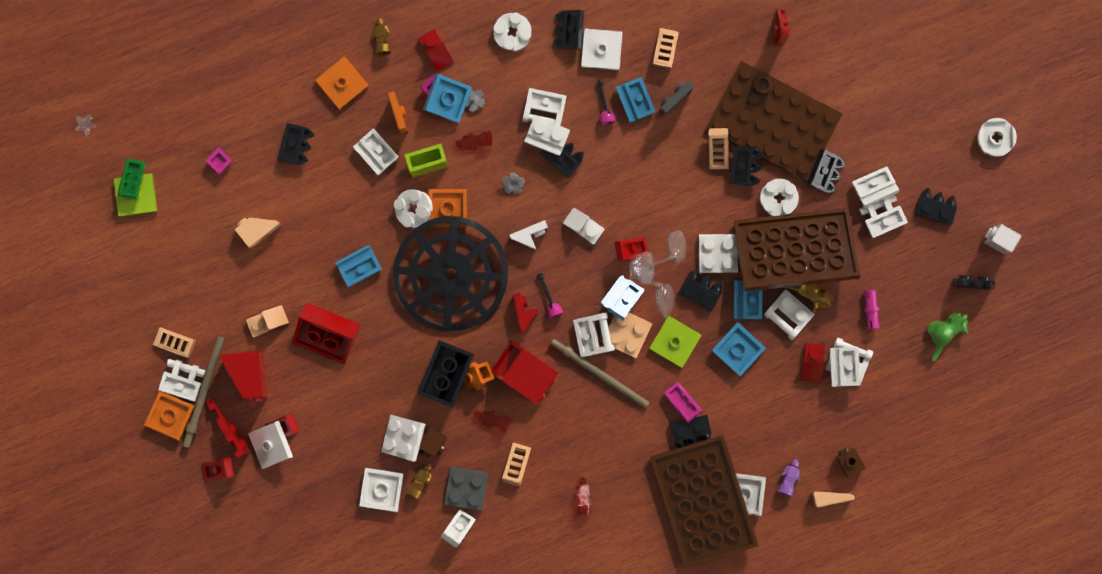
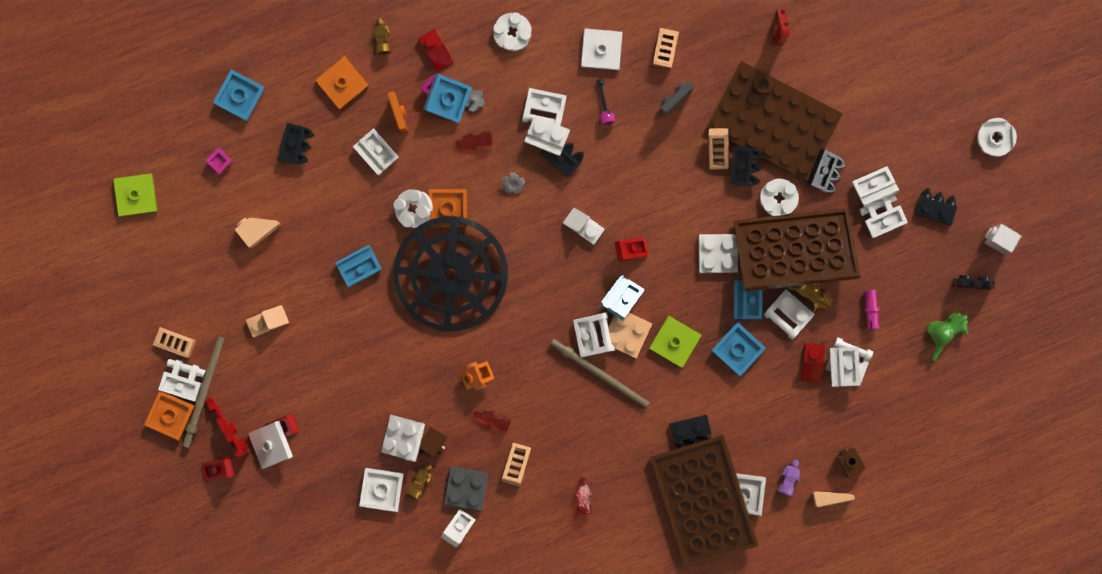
(84, 124): clear plant -> none
(132, 179): green plate -> none
(239, 95): none -> dark azure plate
(248, 373): red slope -> none
(325, 333): red slope -> none
(426, 160): lime brick -> none
(445, 374): black slope -> none
(524, 235): white slope -> none
(524, 317): red slope -> none
(524, 372): red slope -> none
(553, 309): hinge -> none
(570, 29): black plate -> none
(635, 99): dark azure plate -> none
(643, 269): clear plant -> none
(682, 402): dark pink plate -> none
(700, 291): black plate -> none

